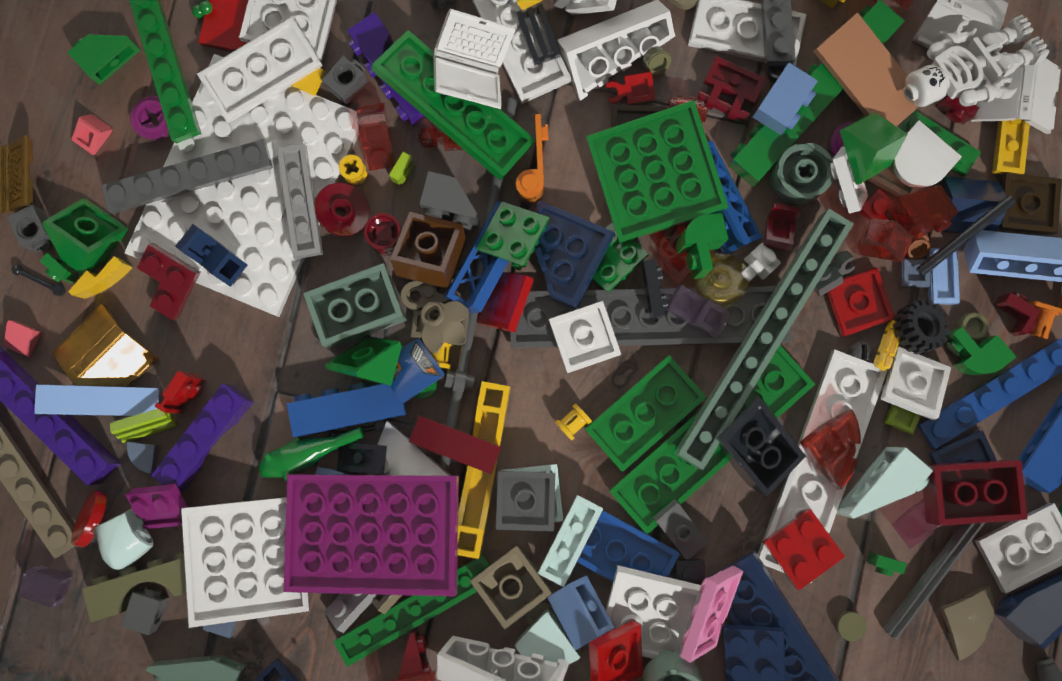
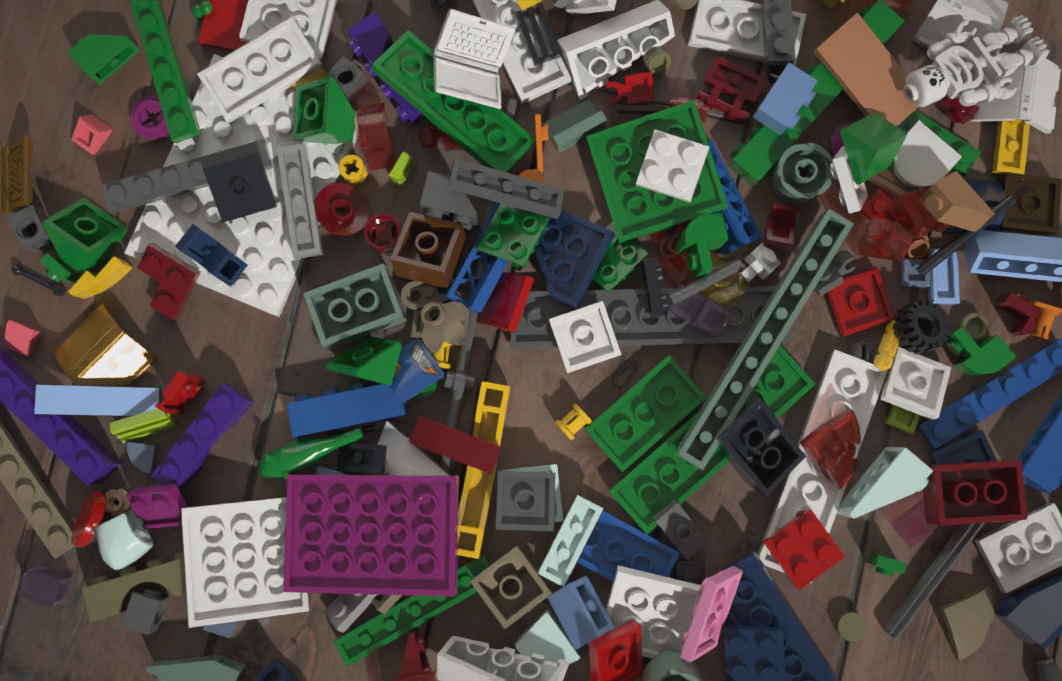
(120, 495): none -> tan plate
(240, 187): none -> black plate
(322, 113): none -> green slope
(505, 188): none -> dark grey plate
(575, 125): none -> sand green panel
(672, 166): none -> white plate
(704, 282): none -> dark grey bar
(956, 203): none -> medium nougat slope

